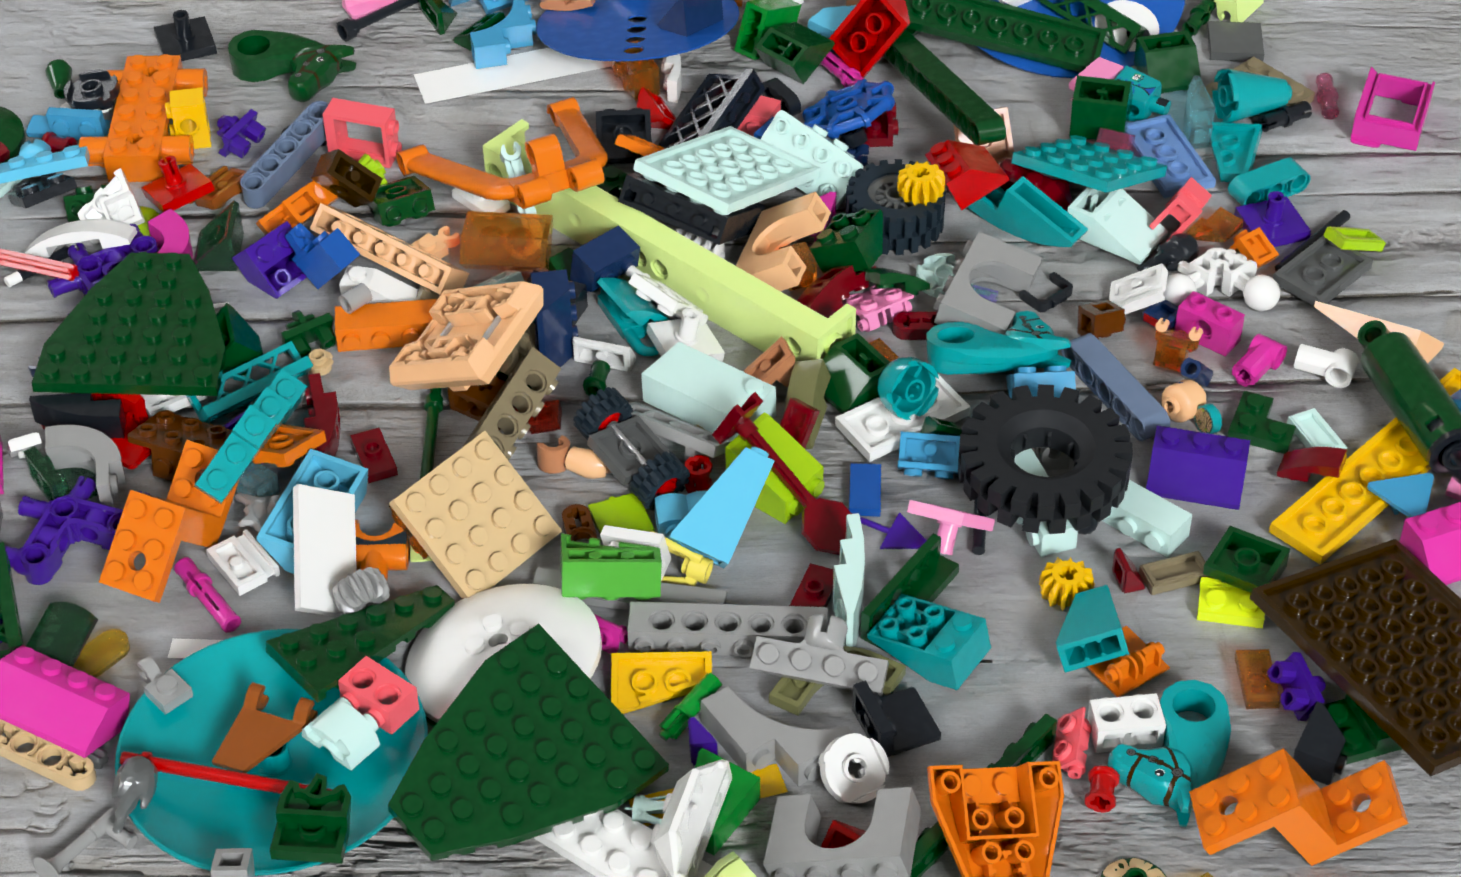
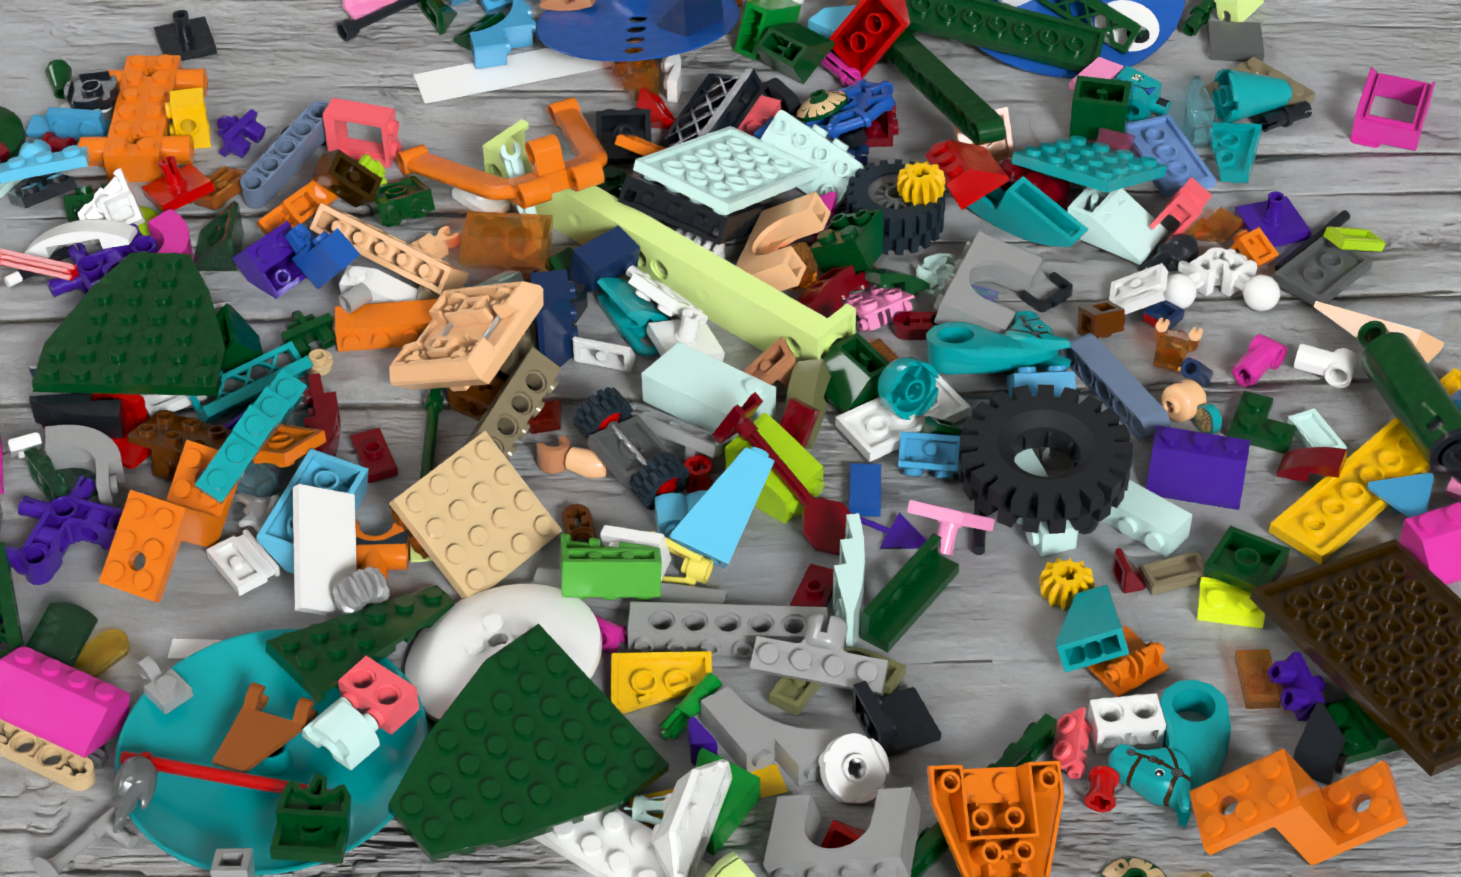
(190, 574): dark pink pin -> none
(268, 54): dark green animal -> none
(596, 378): dark green pin -> none
(621, 512): lime piece -> none
(821, 105): none -> dish
(933, 639): teal slope -> none
(1169, 59): dark green slope -> none
(1219, 323): dark pink brick -> none
(1280, 176): teal beam -> none
(1327, 96): clear pink pin -> none

